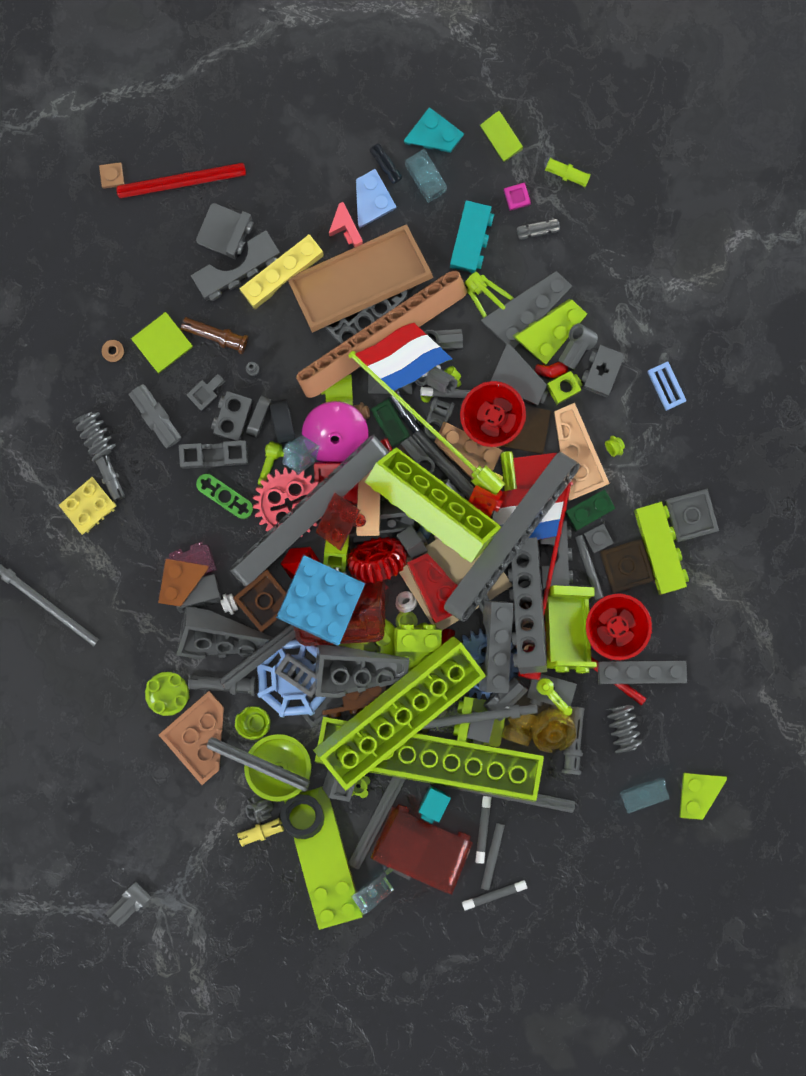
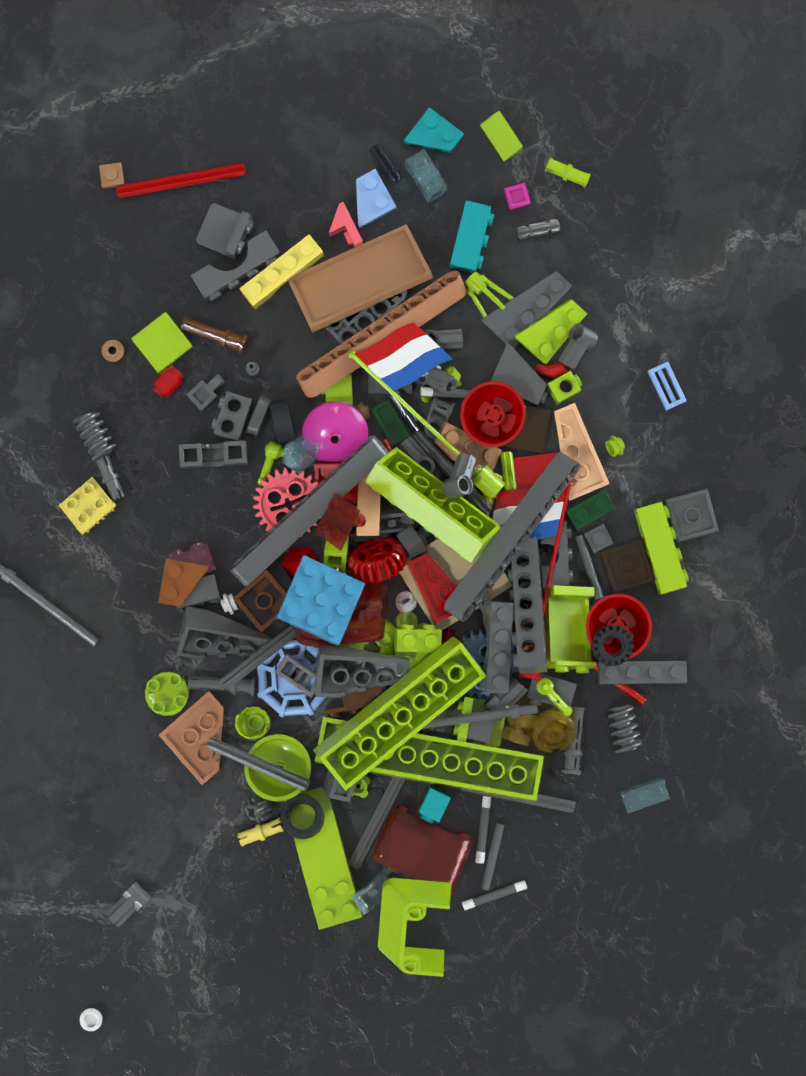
(91, 1019): none -> white plate
(155, 416): dark grey piece -> none
(167, 381): none -> red brick
(215, 482): bright green beam -> none
(409, 901): none -> lime windscreen
(460, 480): none -> dark grey piece
(486, 501): red bracket -> none
(611, 361): dark grey brick -> none
(626, 645): none -> black tyre
(699, 794): lime wing -> none

